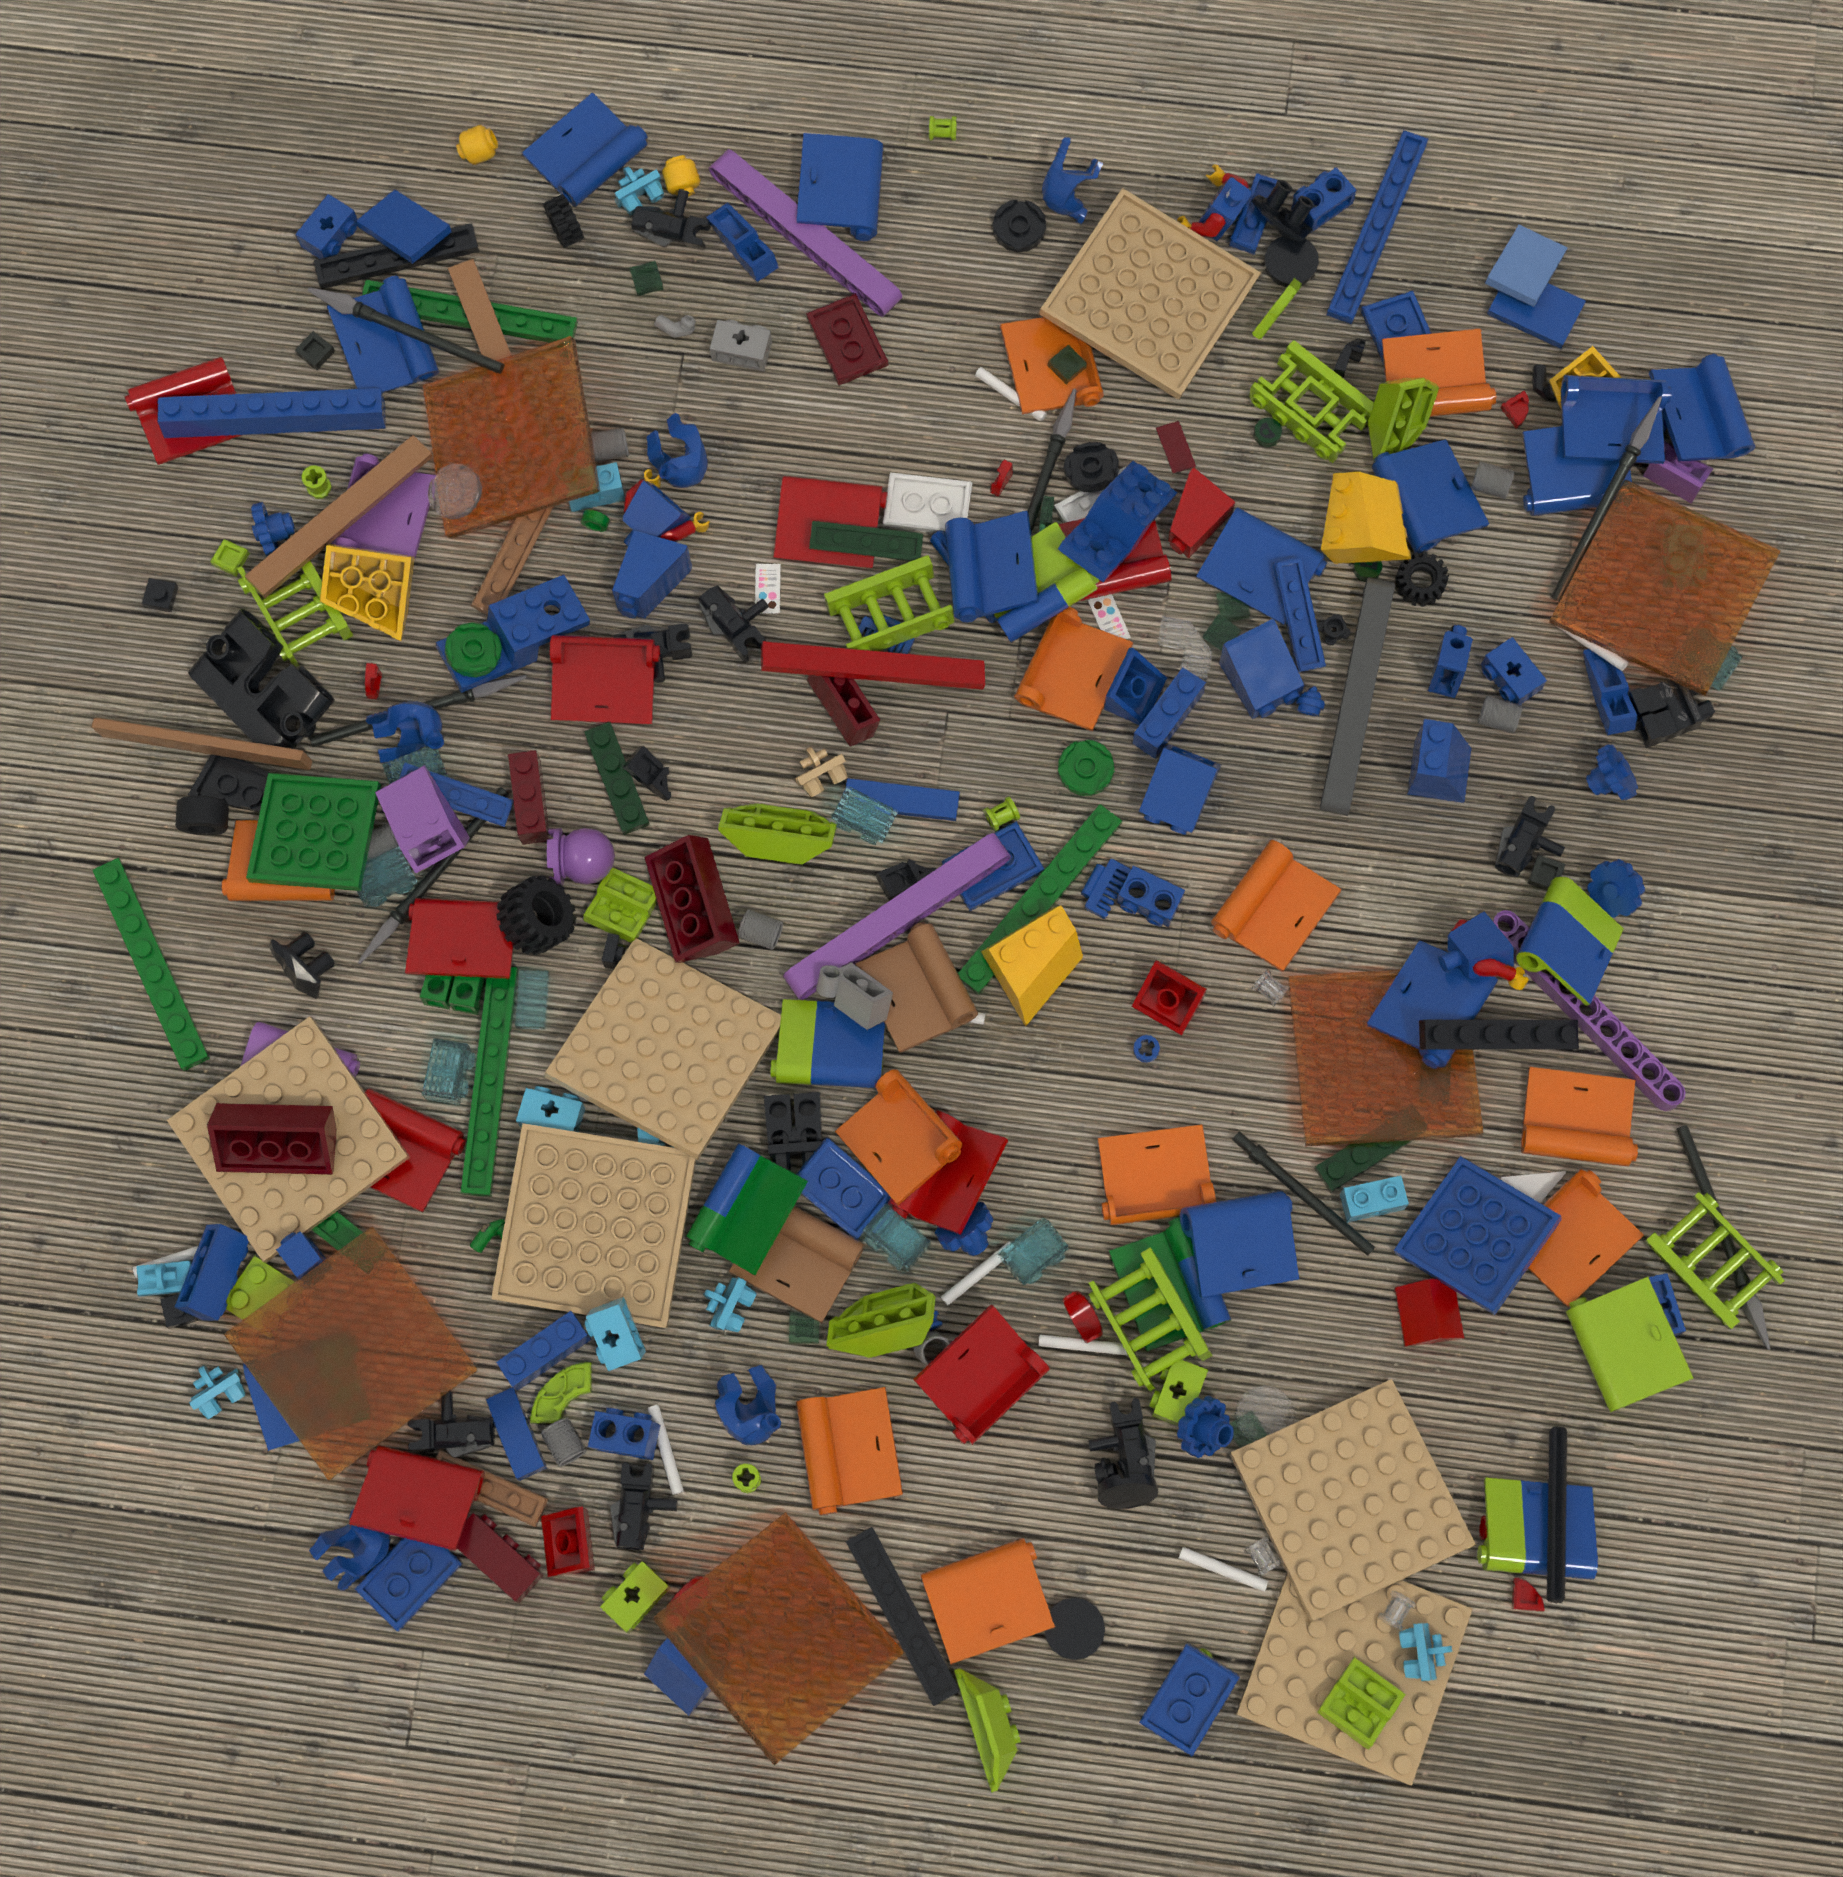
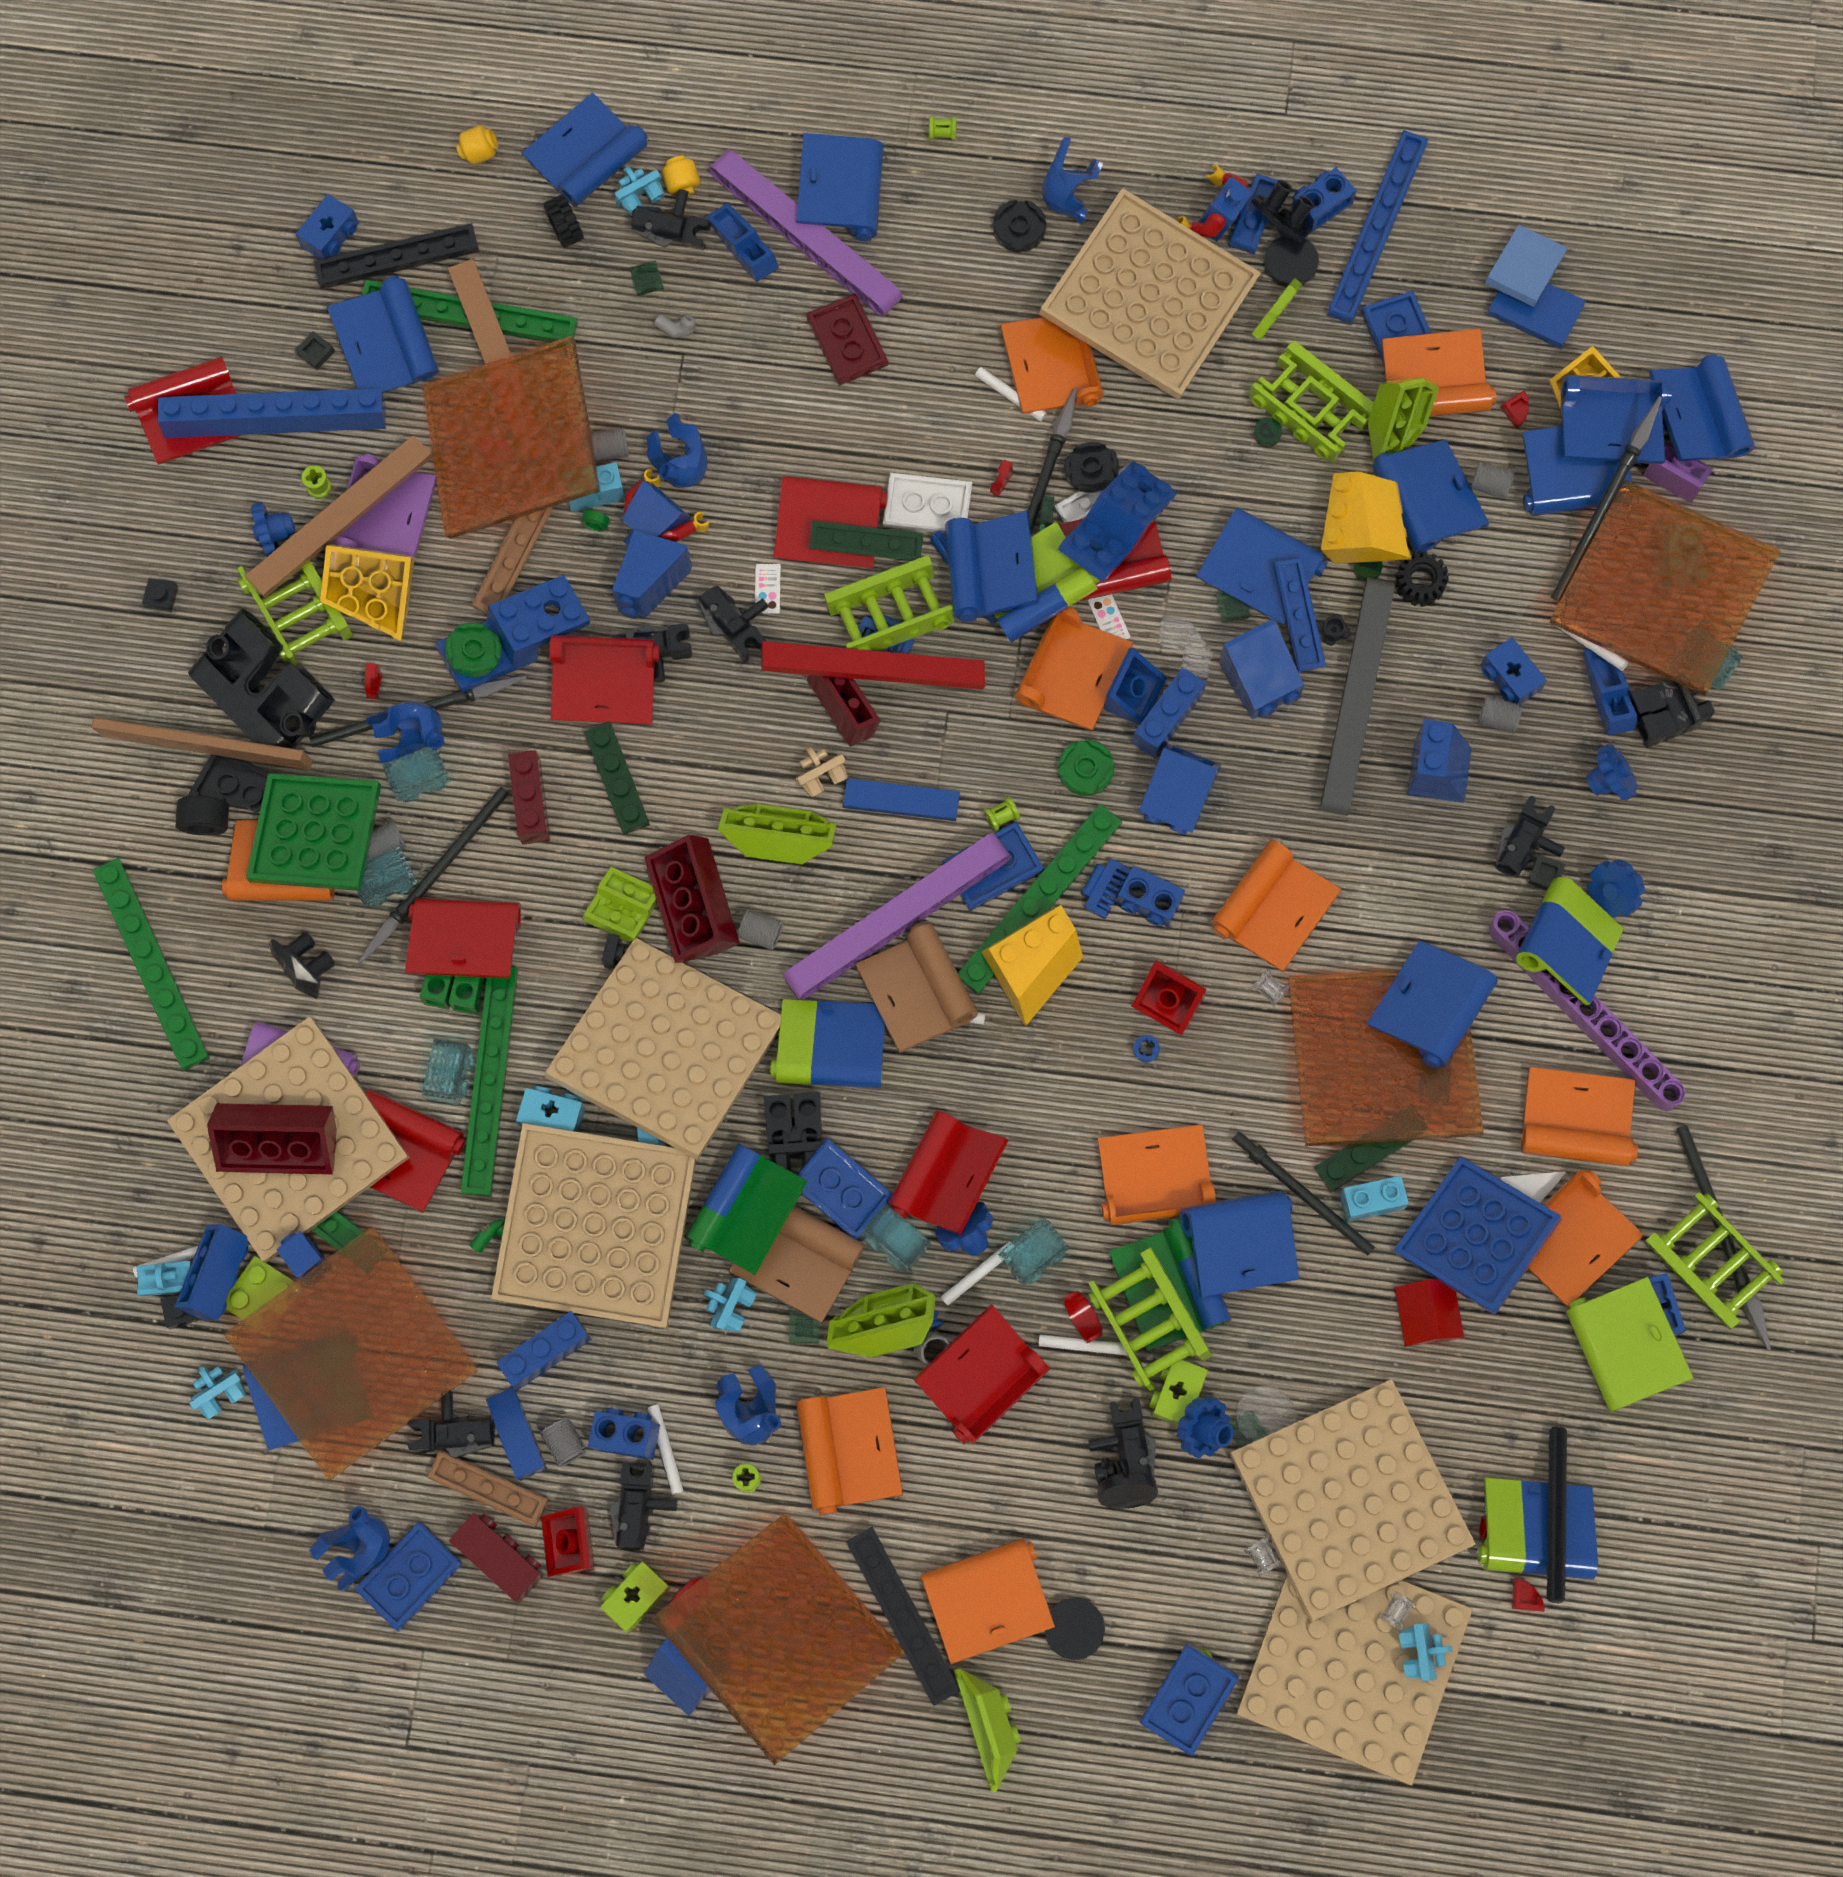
(229, 557): lime tile -> none
(347, 305): pearl dark grey piece -> none
(403, 226): blue tile -> none
(416, 1497): red door -> none
(421, 819): medium lavender slope -> none
(454, 491): clear tile -> none
(470, 799): blue tile -> none
(521, 923): black tyre -> none
(532, 999): clear light blue tile -> none
(560, 1391): lime tile -> none
(581, 856): medium lavender tile -> none
(617, 1319): medium azure brick -> none
(649, 772): black slope -> none
(727, 346): light grey brick -> none
(855, 994): light grey hinge -> none
(864, 815): clear light blue brick -> none
(901, 877): black slope -> none
(903, 1133): orange door -> none
(1067, 364): clear green tile -> none
(1176, 447): dark red sticker -> none
(1199, 514): red slope -> none
(1221, 631): clear green tile -> none
(1223, 1569): white piece -> none
(1310, 702): blue plate -> none
(1351, 351): black slope -> none
(1361, 1703): lime slope -> none
(1453, 656): blue torso -> none
(1482, 950): blue torso -> none
(1498, 1034): black plate -> none
(1540, 384): black arm -> none

